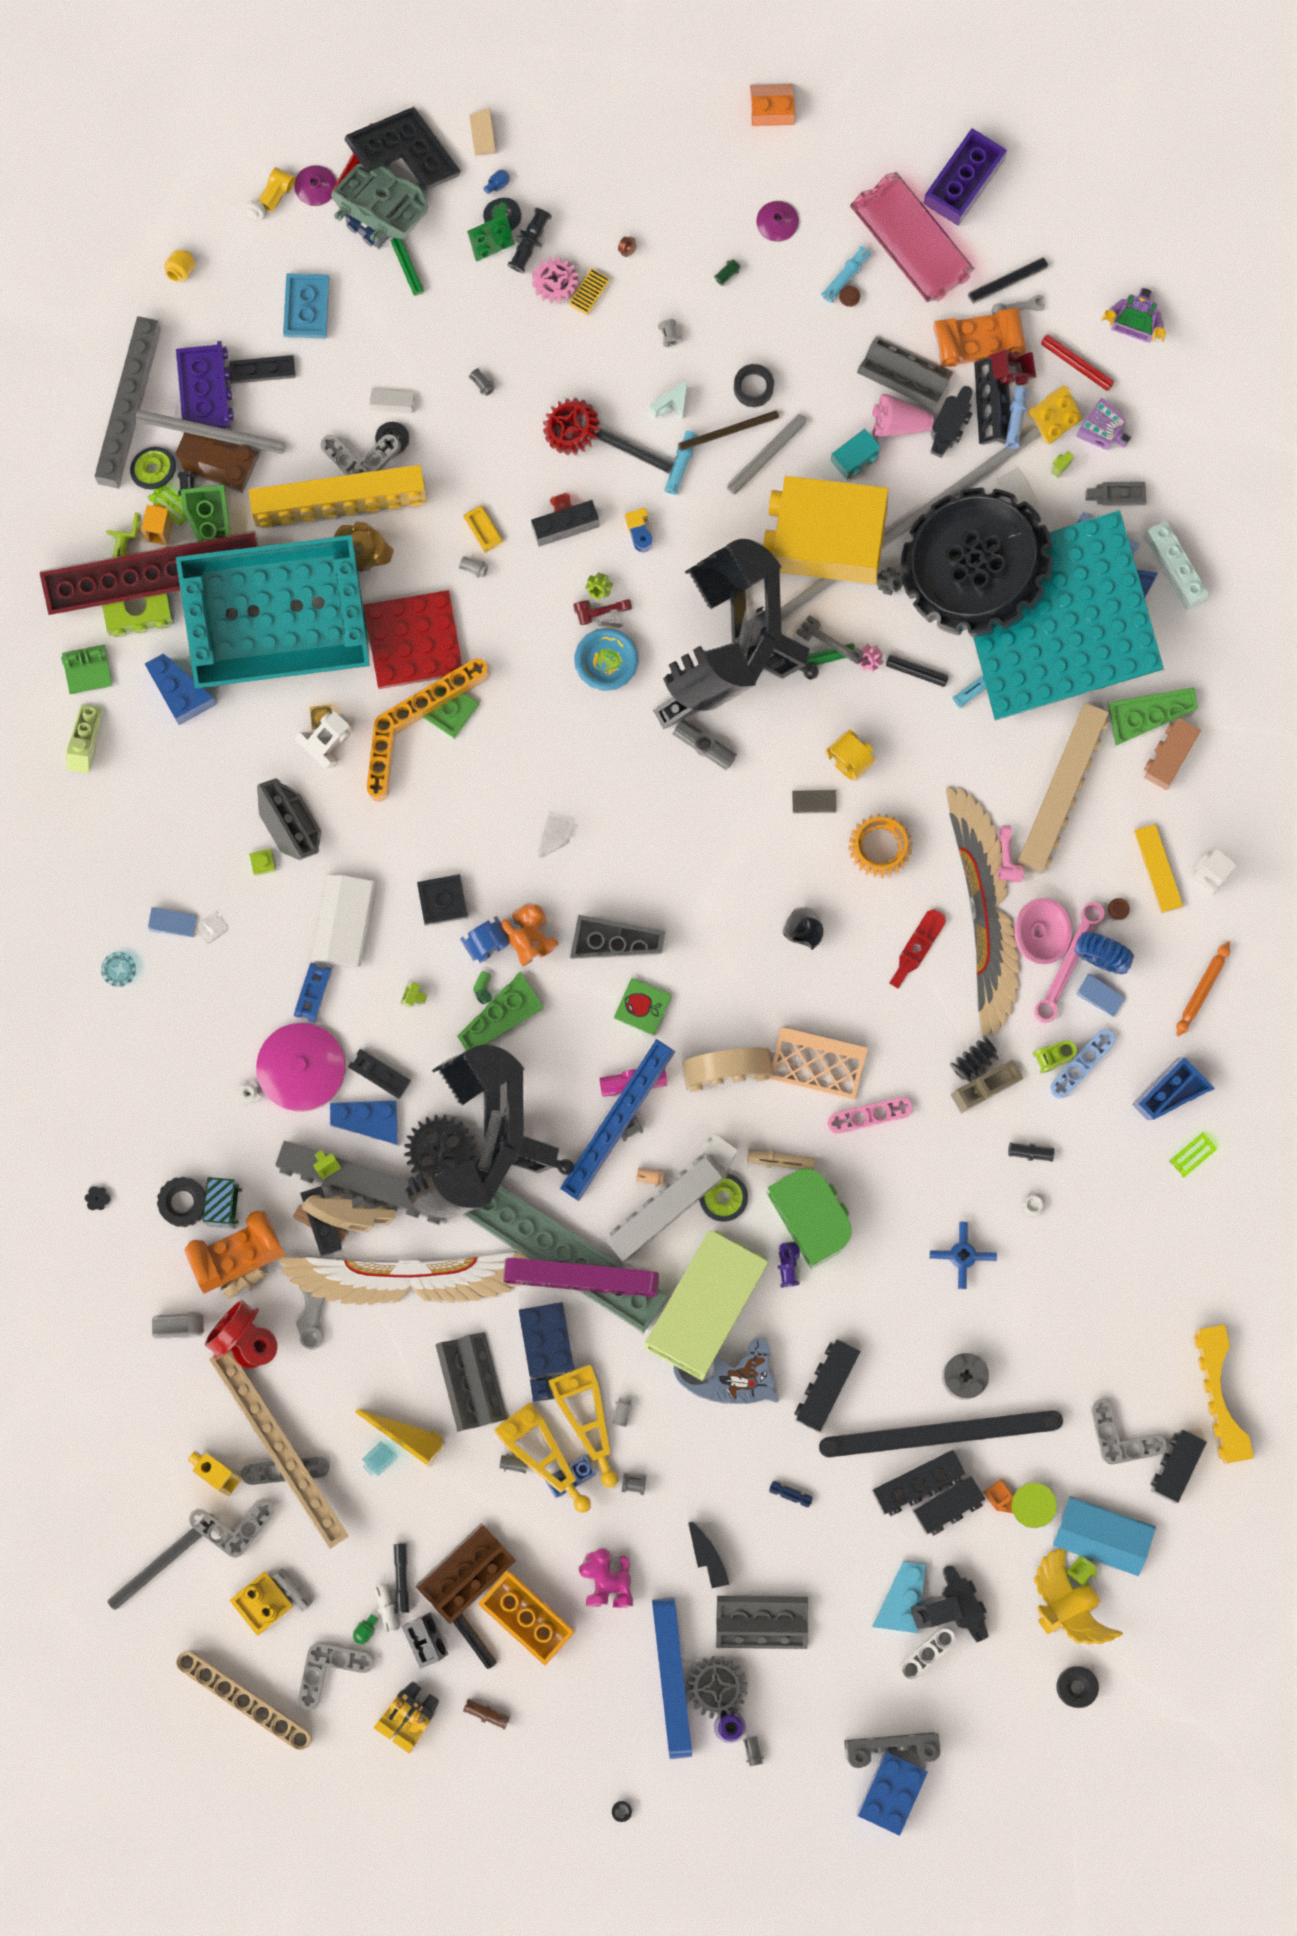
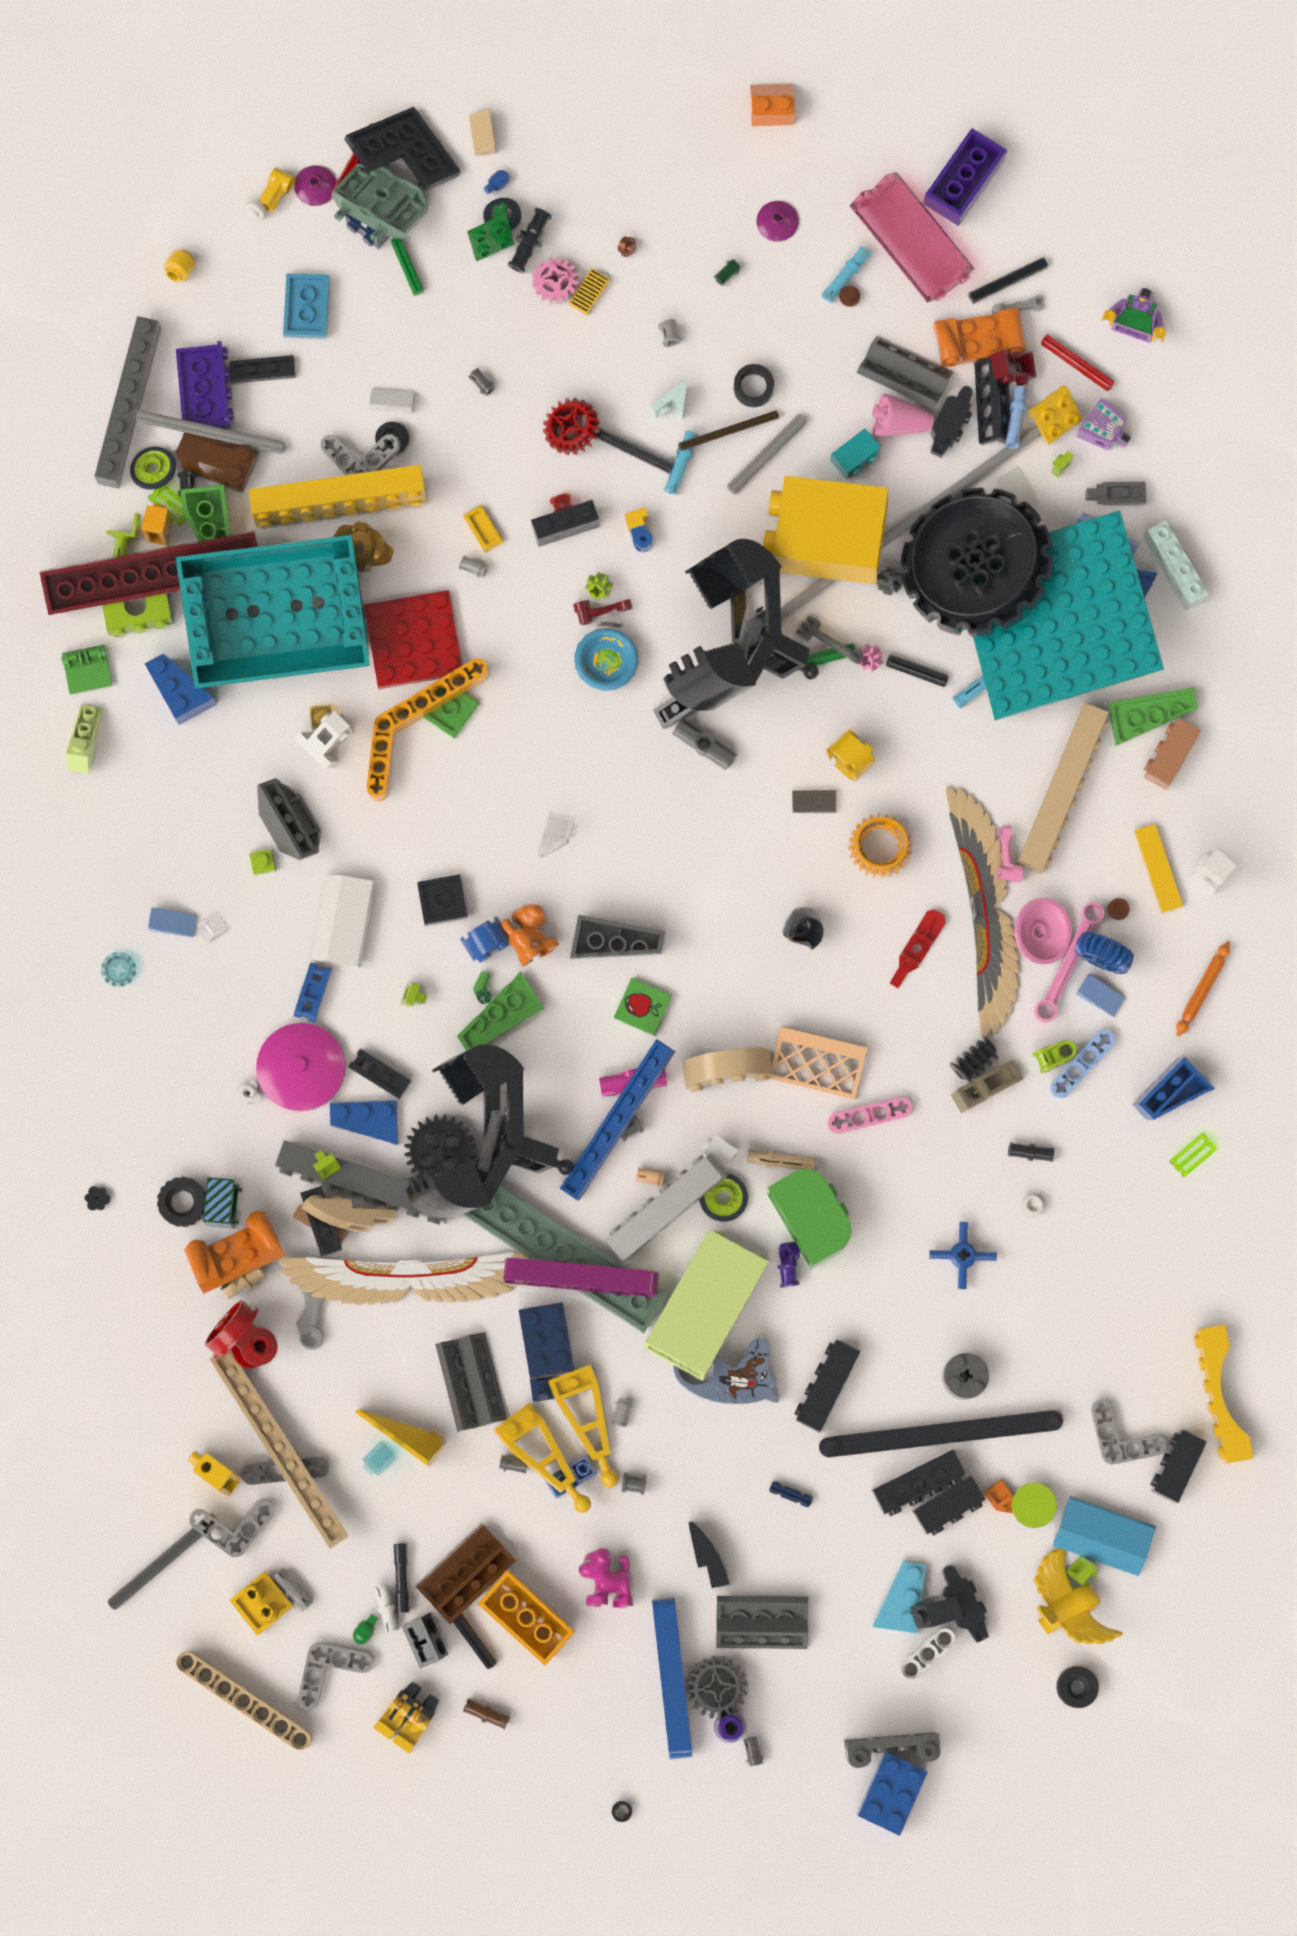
(178, 1326): light grey animal -> none

